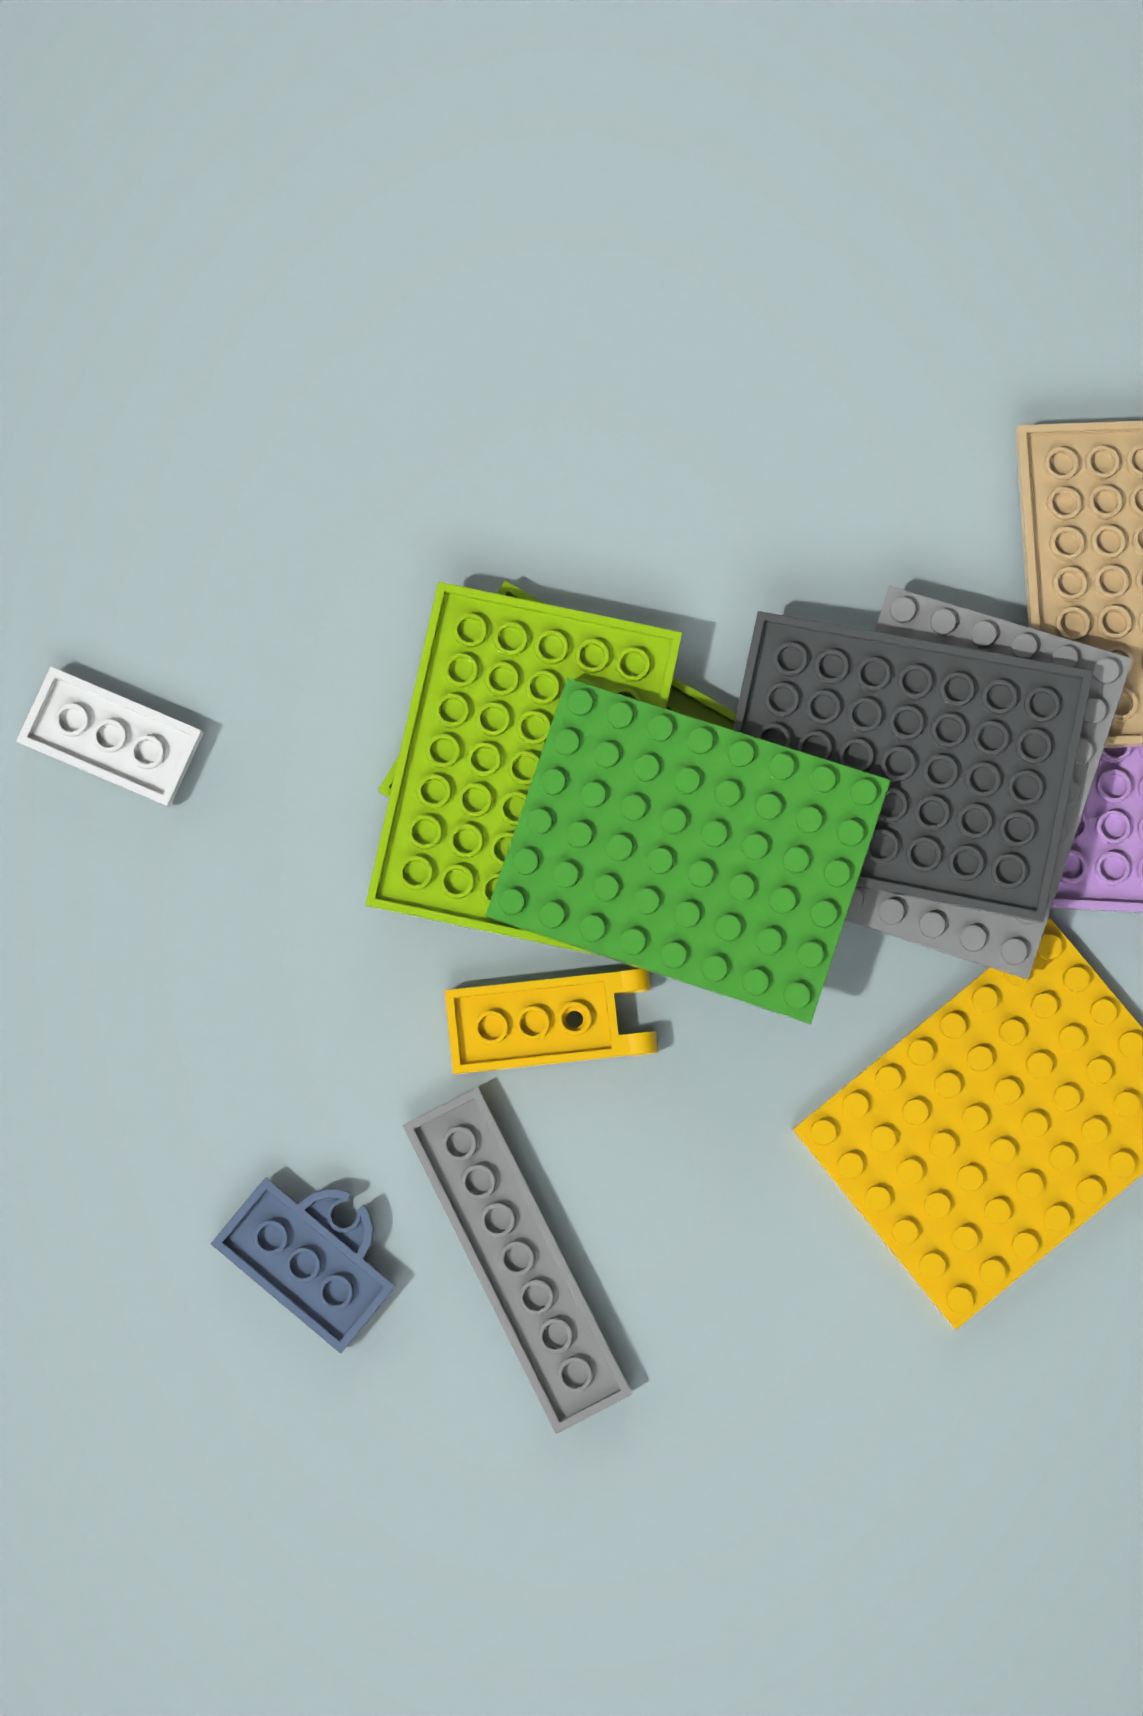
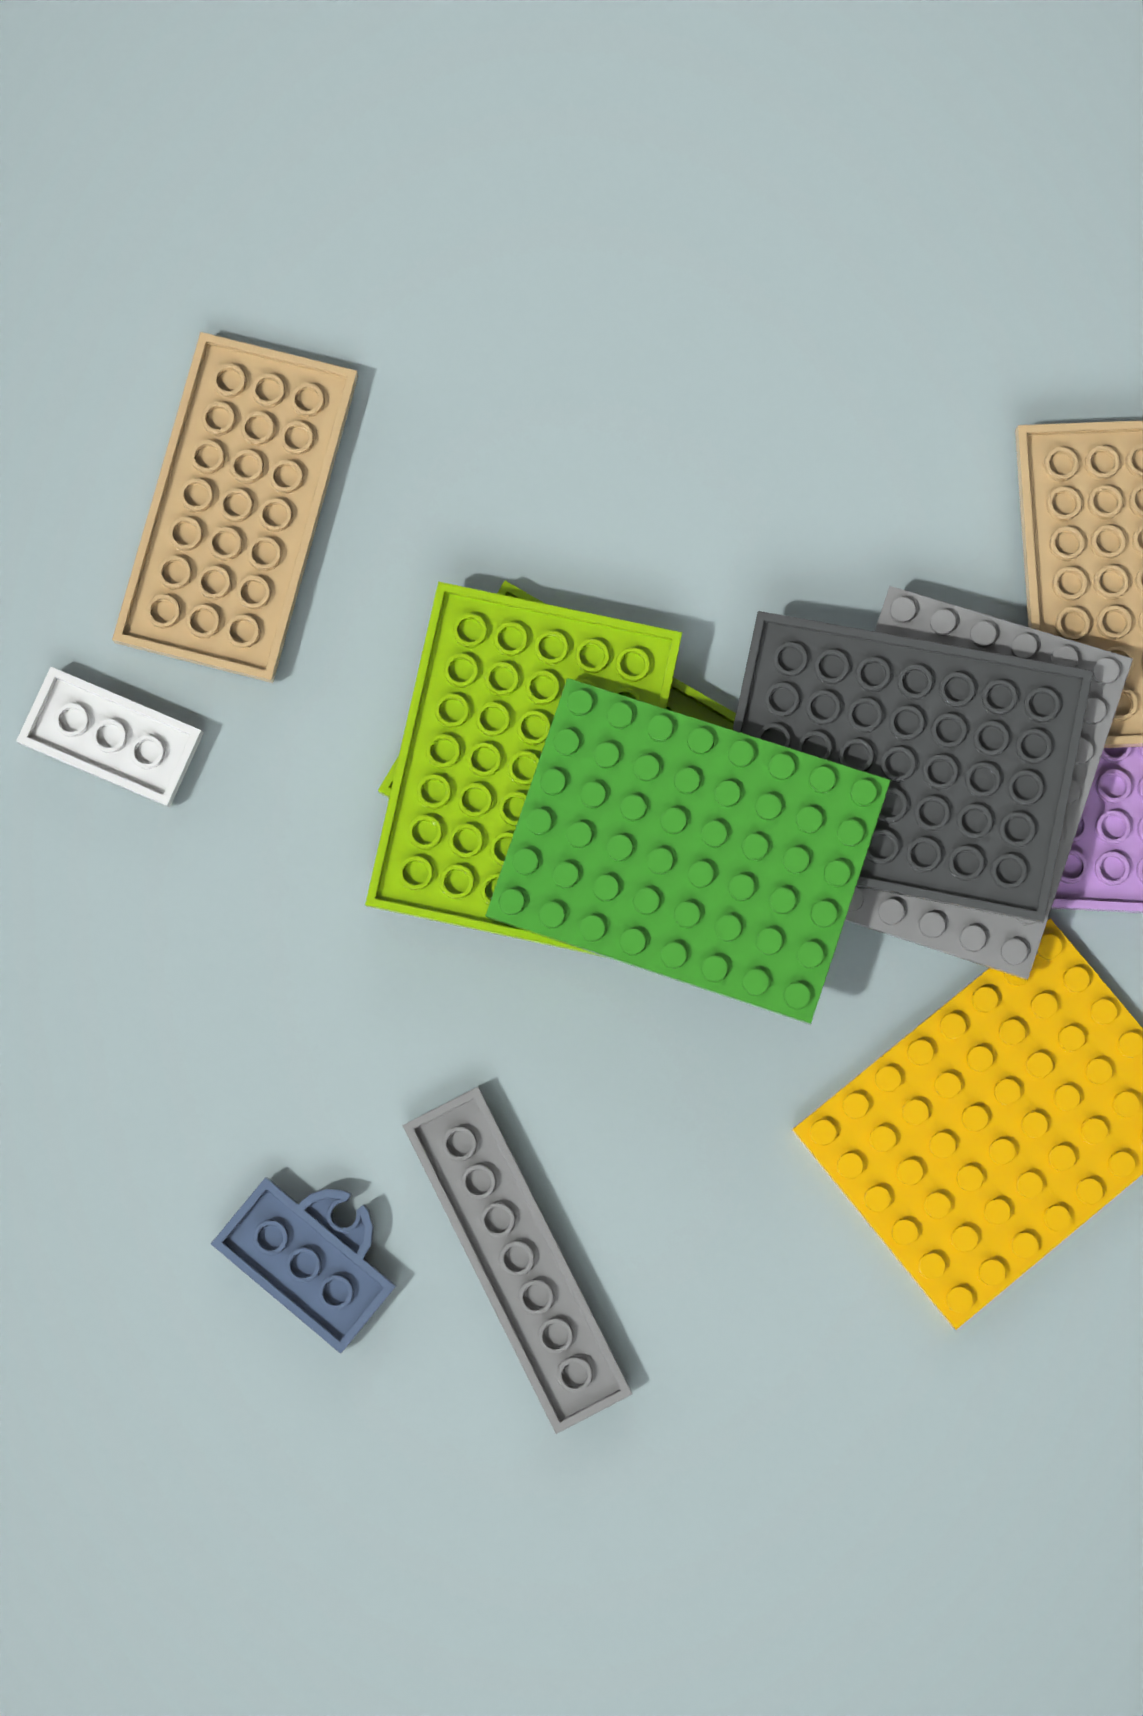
(236, 507): none -> tan plate
(528, 1024): yellow hinge -> none

